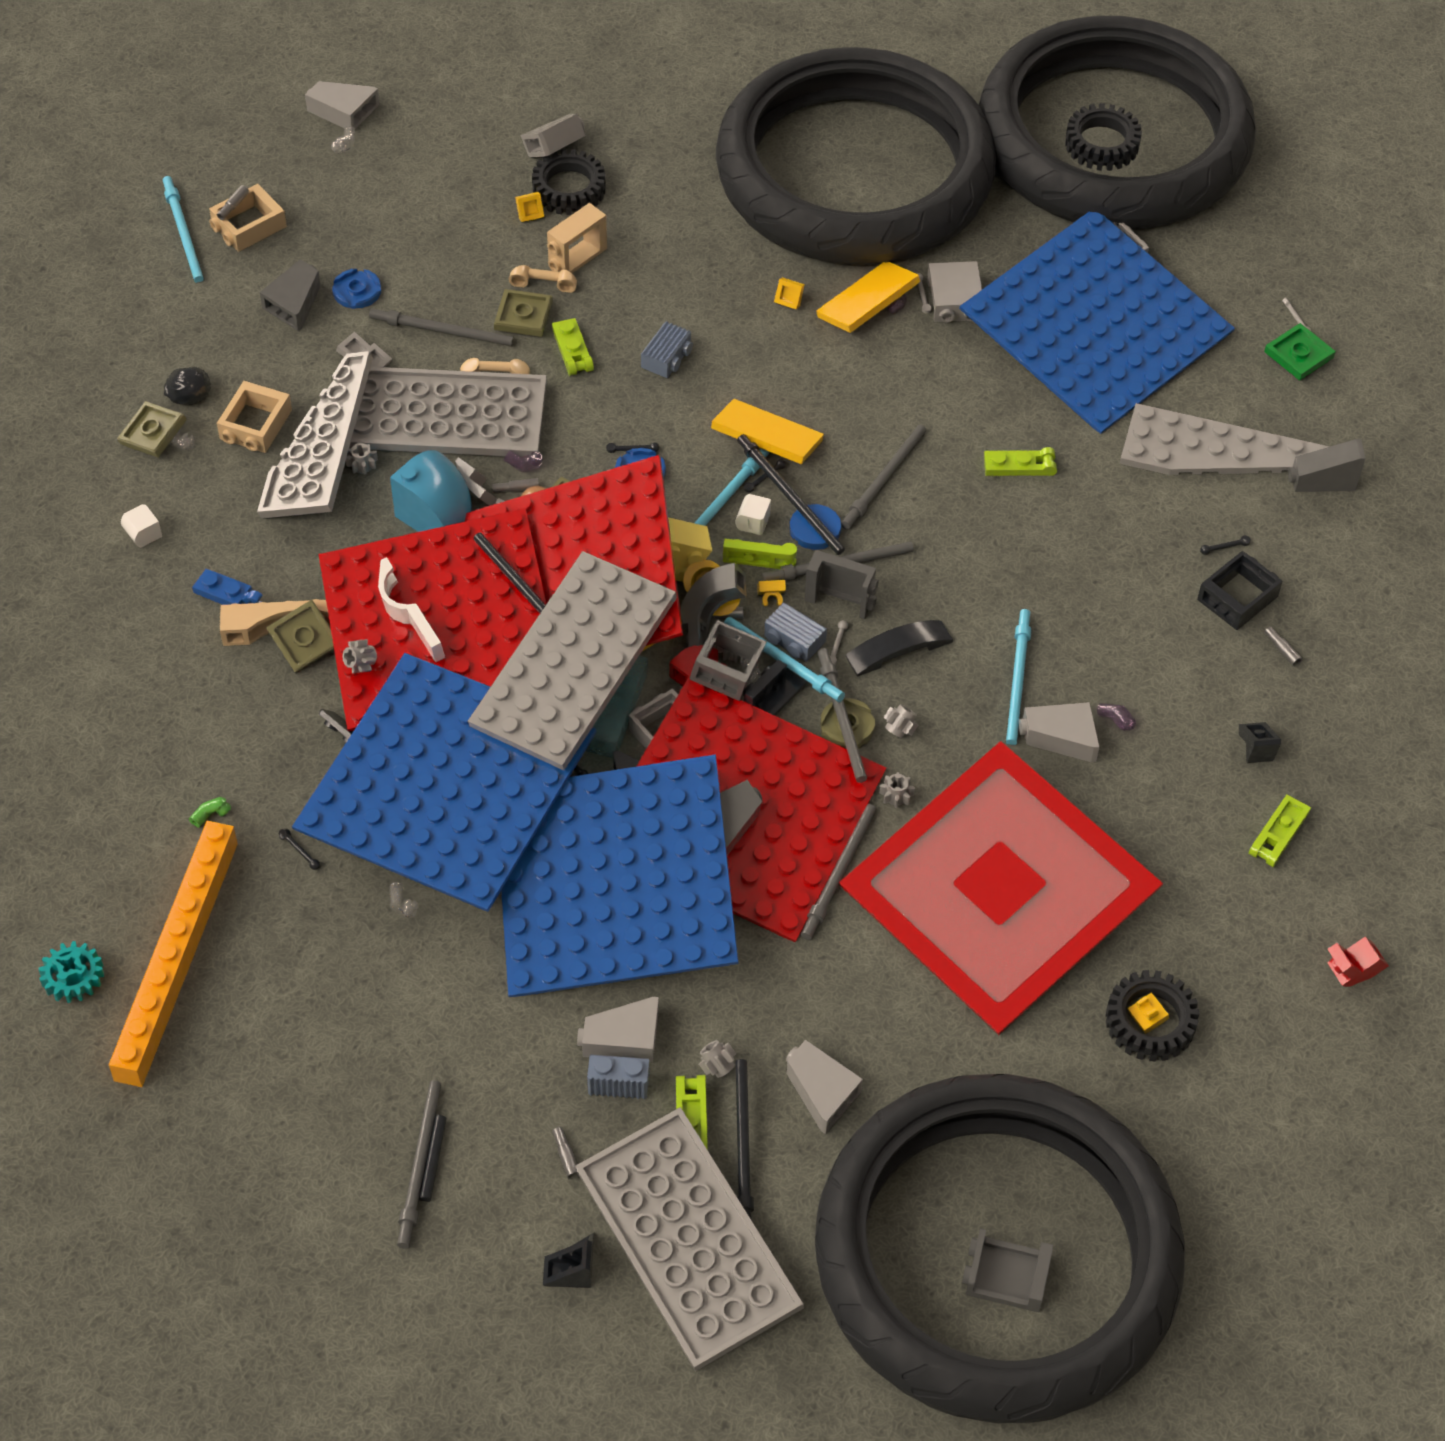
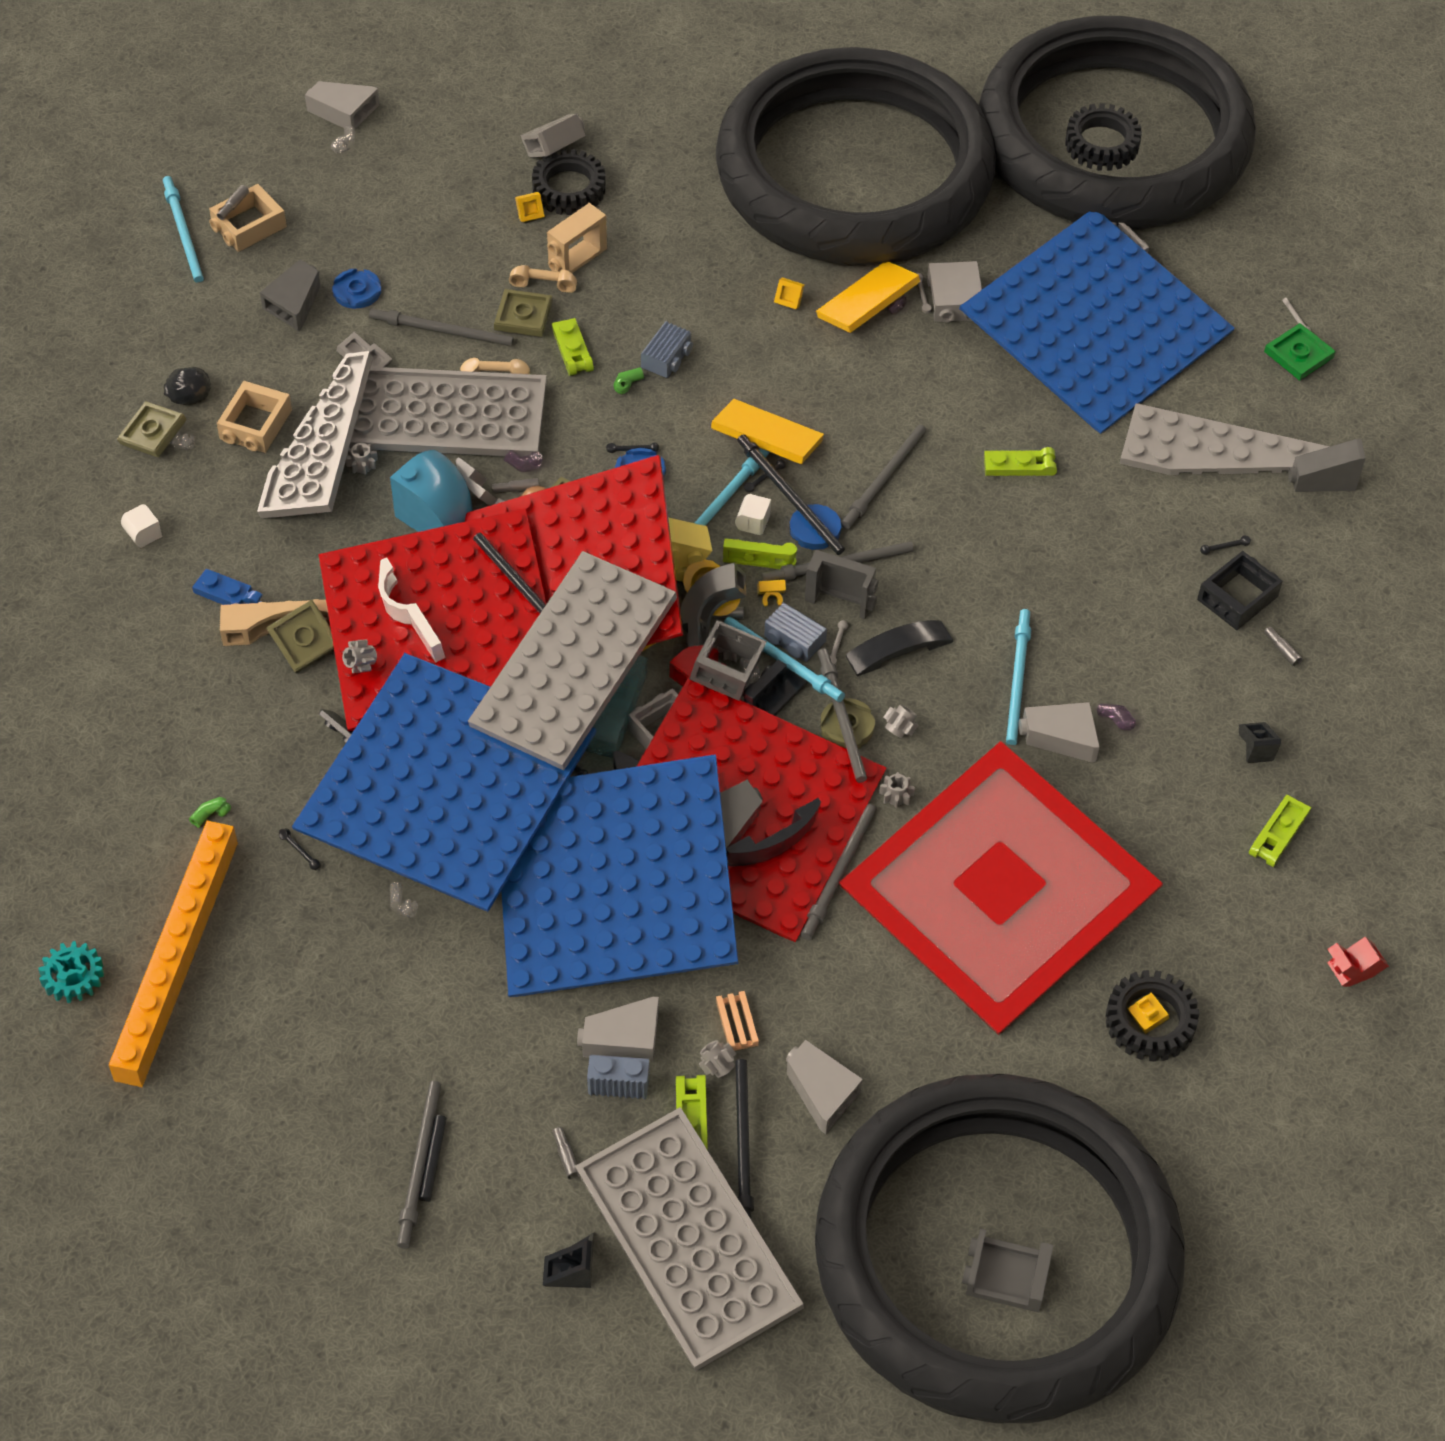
(626, 378): none -> bright green arm
(732, 1000): none -> light nougat tile
(747, 852): none -> black slope

